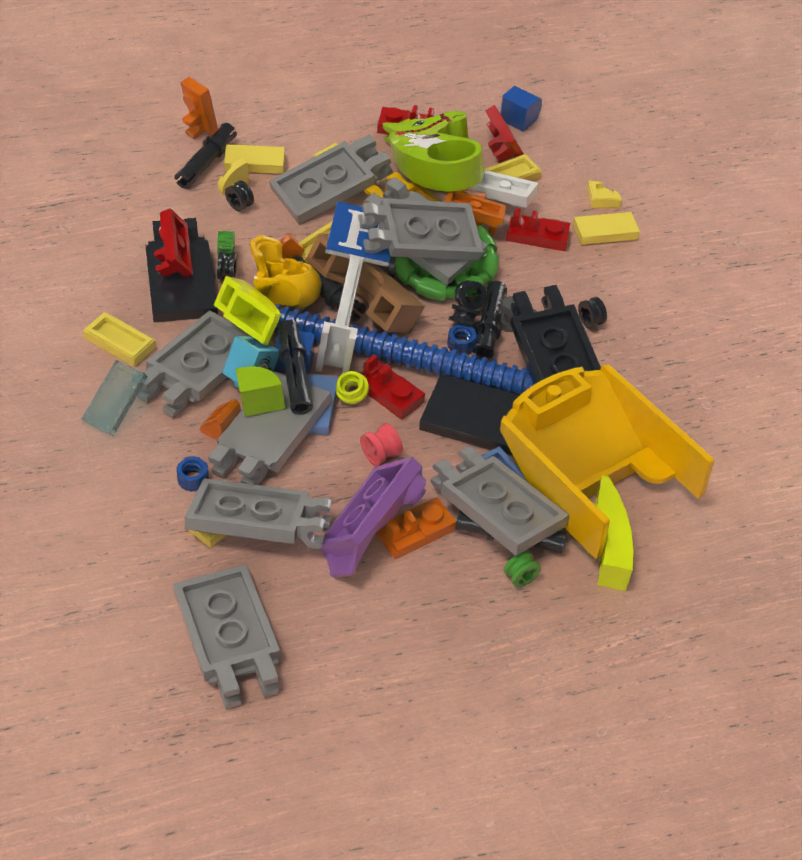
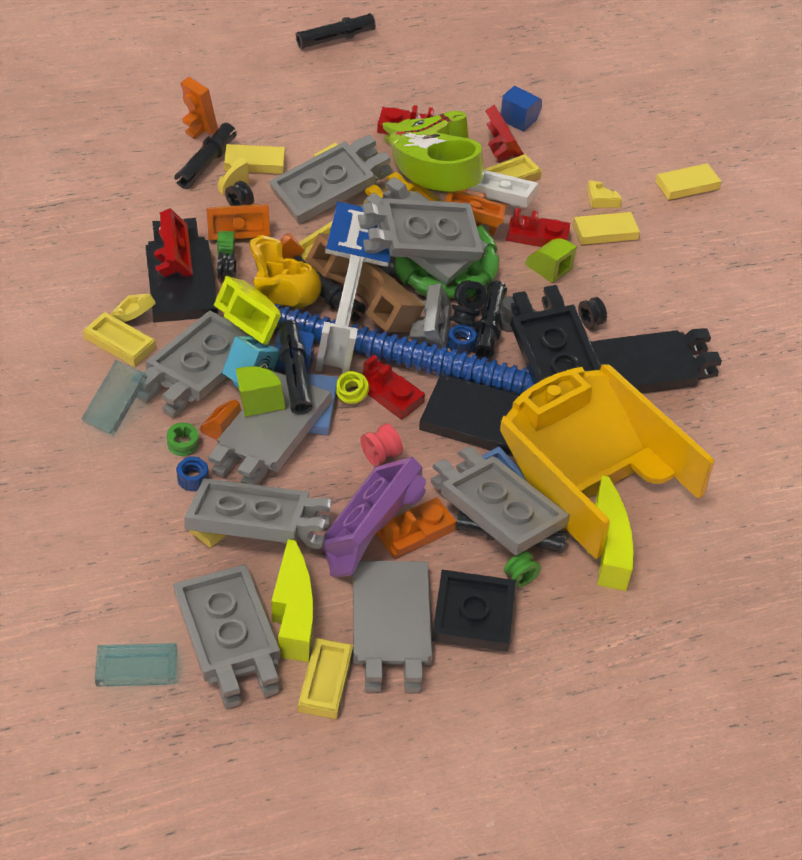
(133, 307): none -> light yellow tile
(136, 664): none -> clear light blue tile
(178, 430): none -> bright green bush
(244, 220): none -> orange plate
(293, 605): none -> neon yellow slope
(325, 678): none -> light yellow tile
(344, 28): none -> black pin
(391, 620): none -> light grey tile
(436, 324): none -> light grey hinge
(474, 610): none -> black plate
(553, 259): none -> lime brick
(660, 359): none -> black tile
(688, 181): none -> light yellow tile

